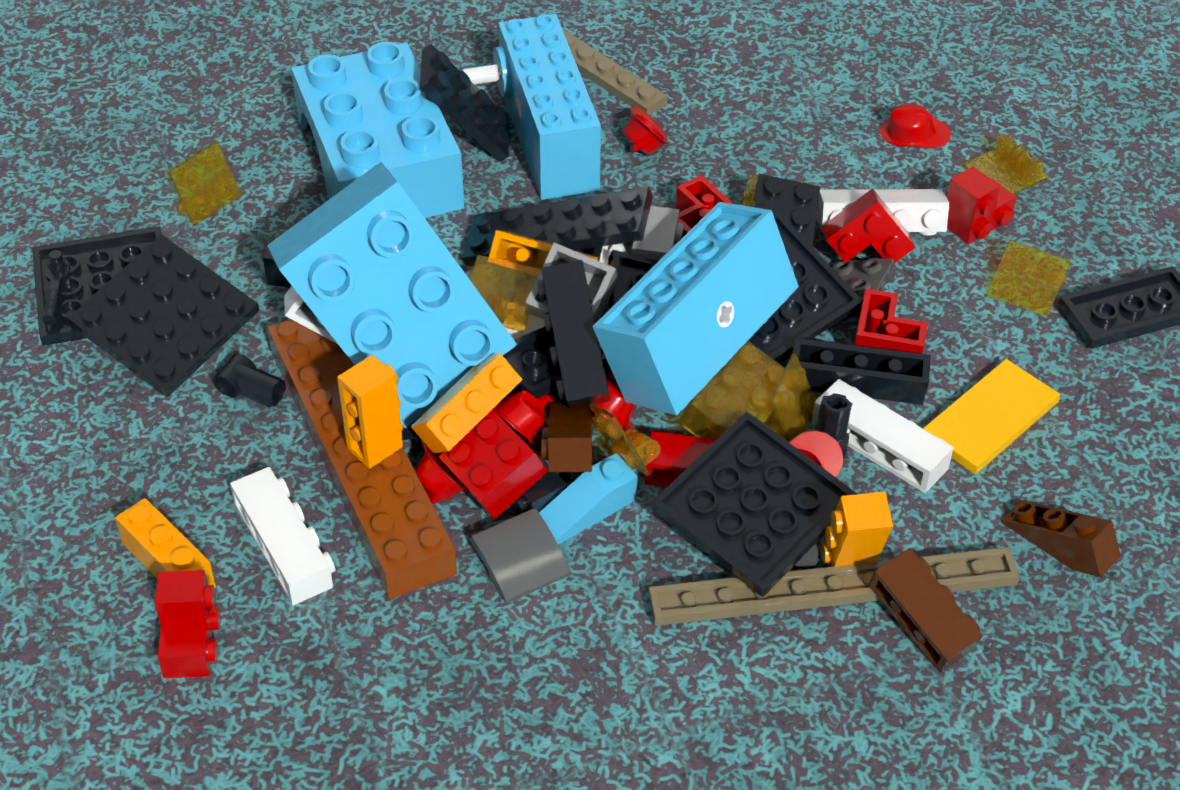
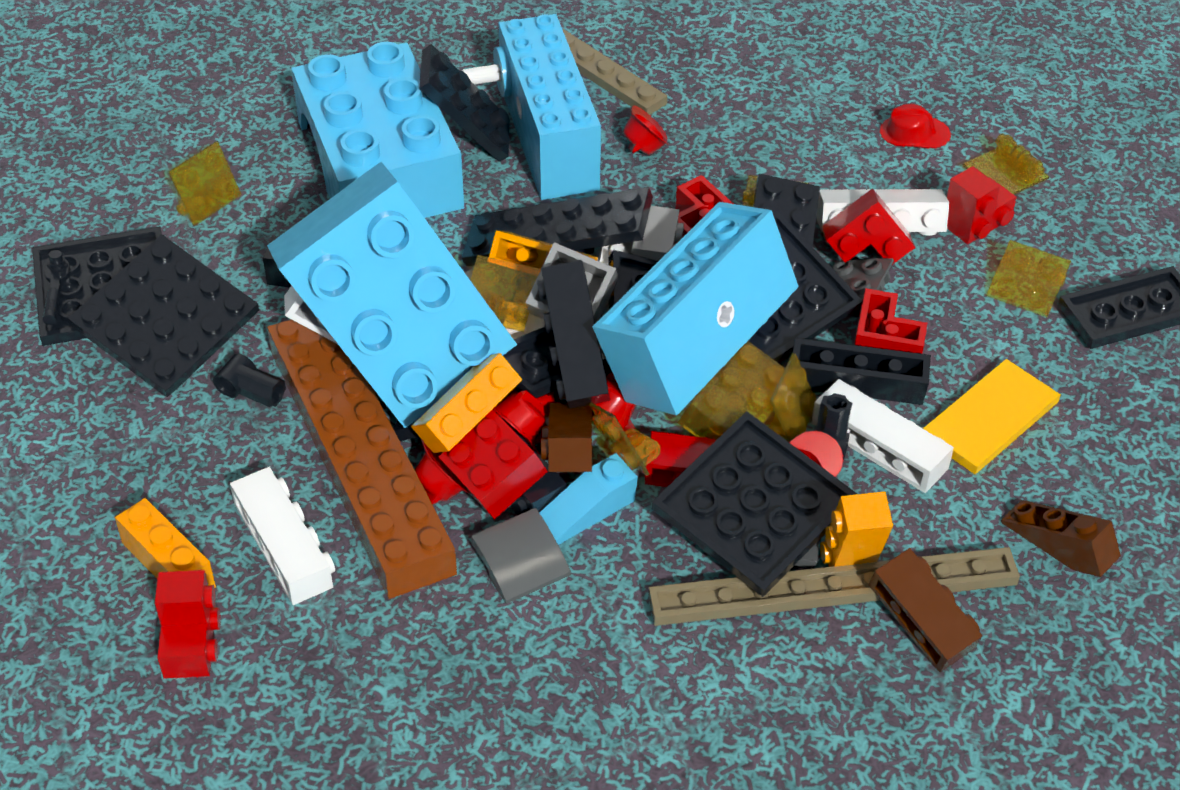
(371, 410): light orange brick -> none

